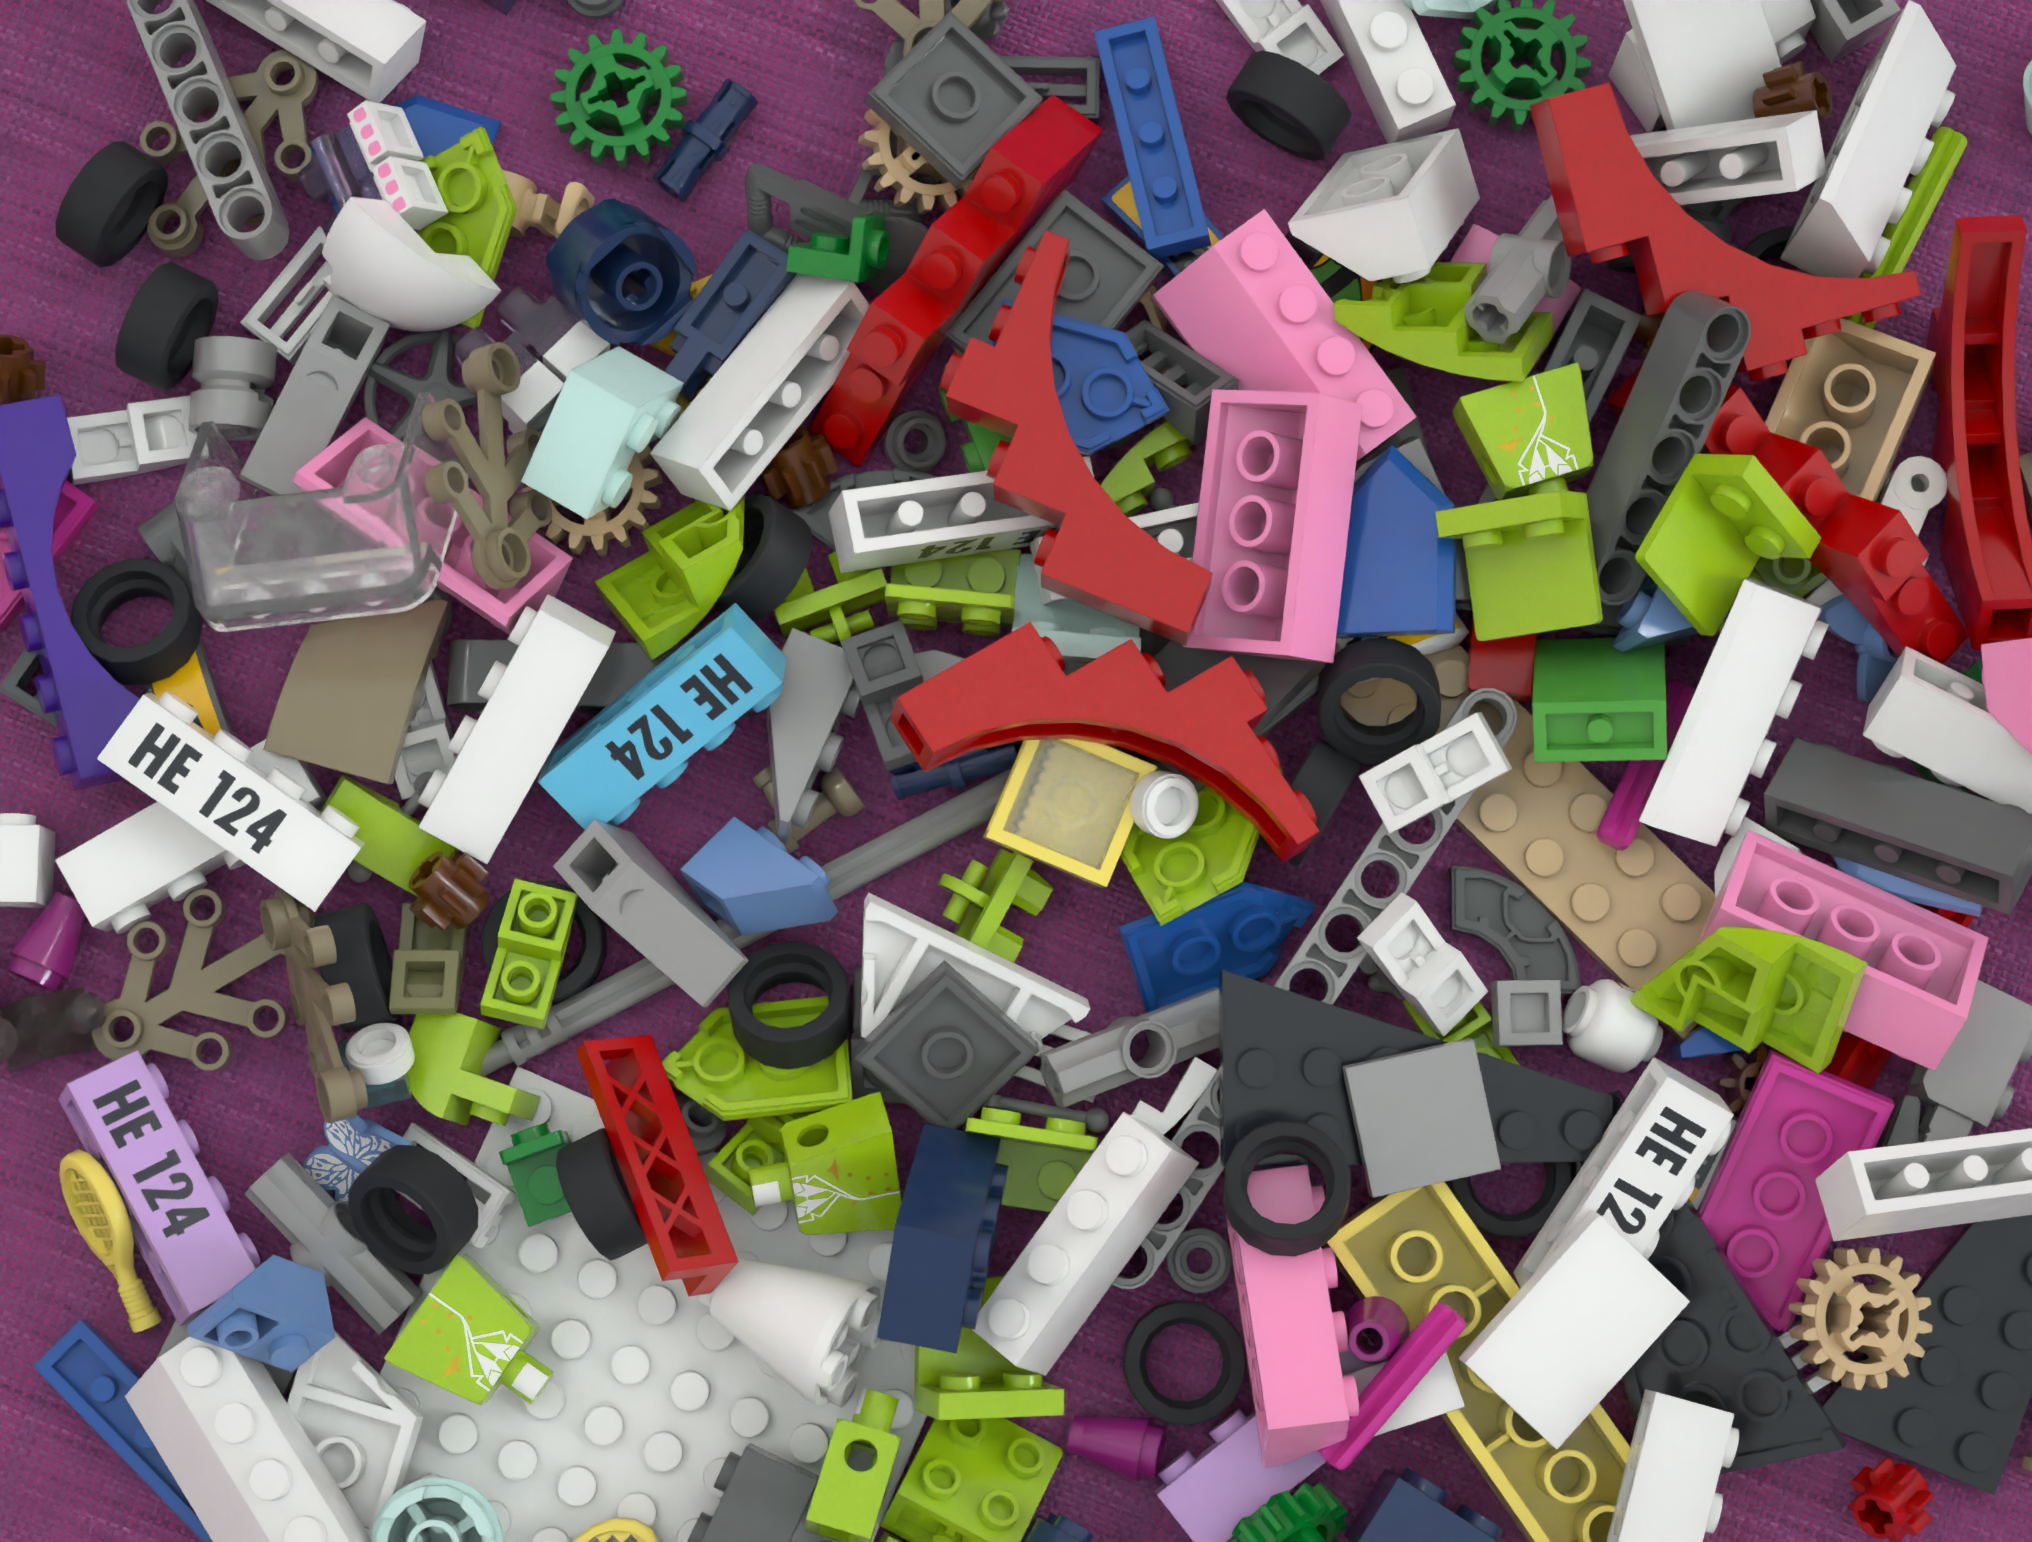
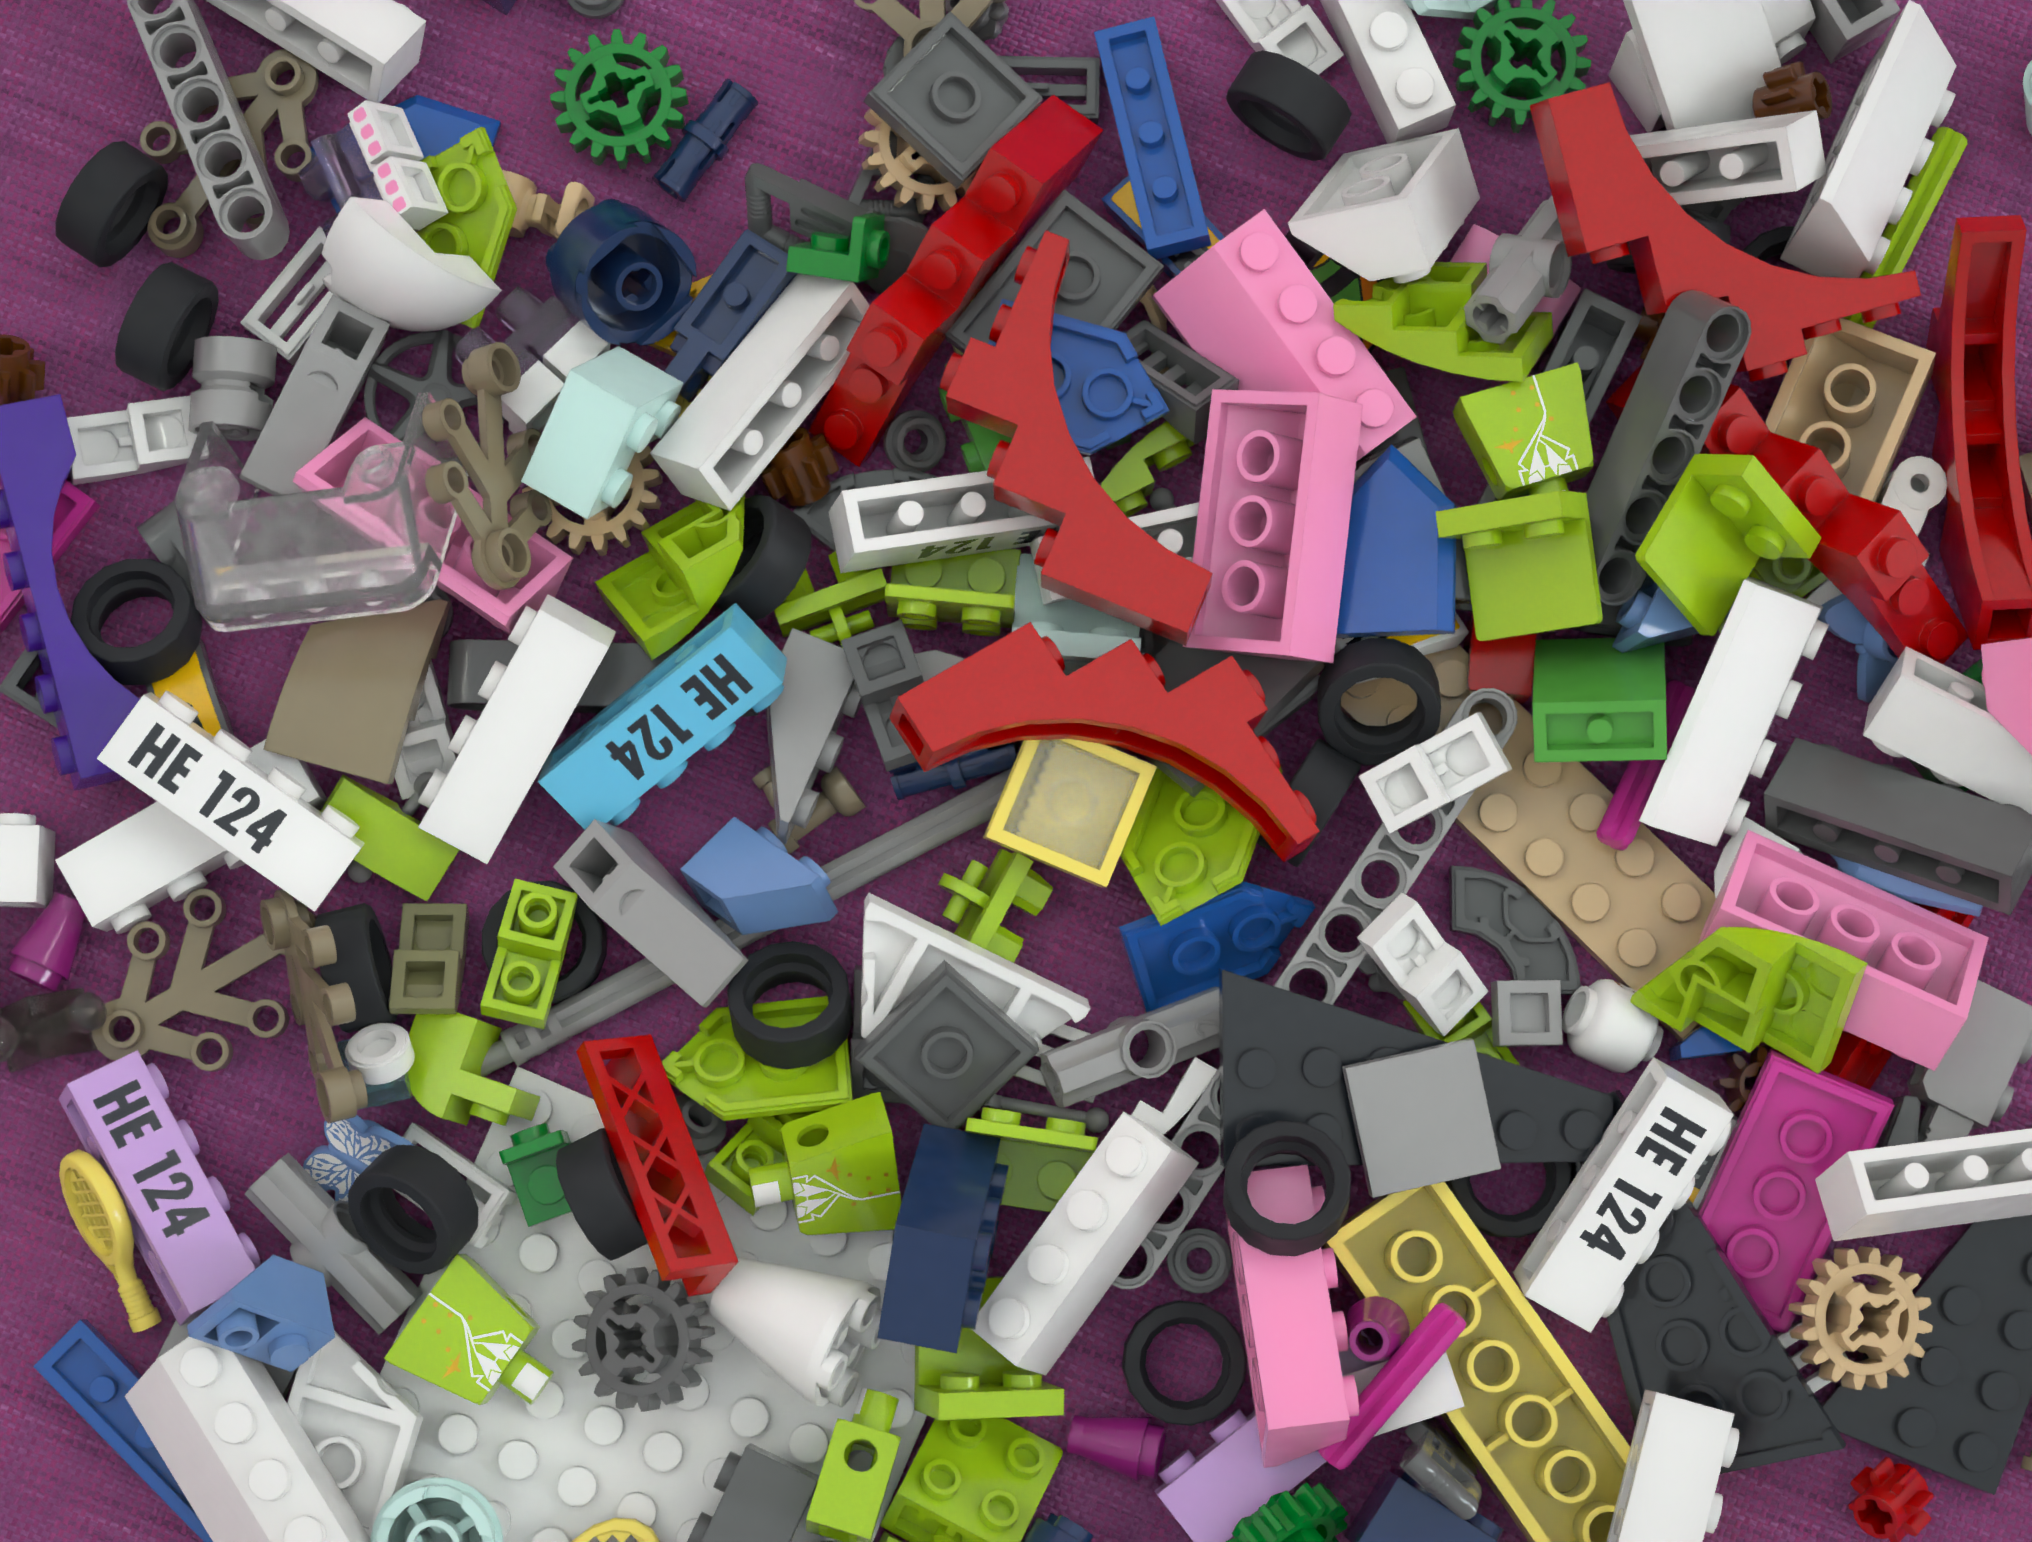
(448, 890): reddish brown gear -> none
(616, 1339): none -> dark grey gear
(1164, 804): white tile -> none
(1442, 1467): none -> dark grey piece
(1574, 1329): white tile -> none

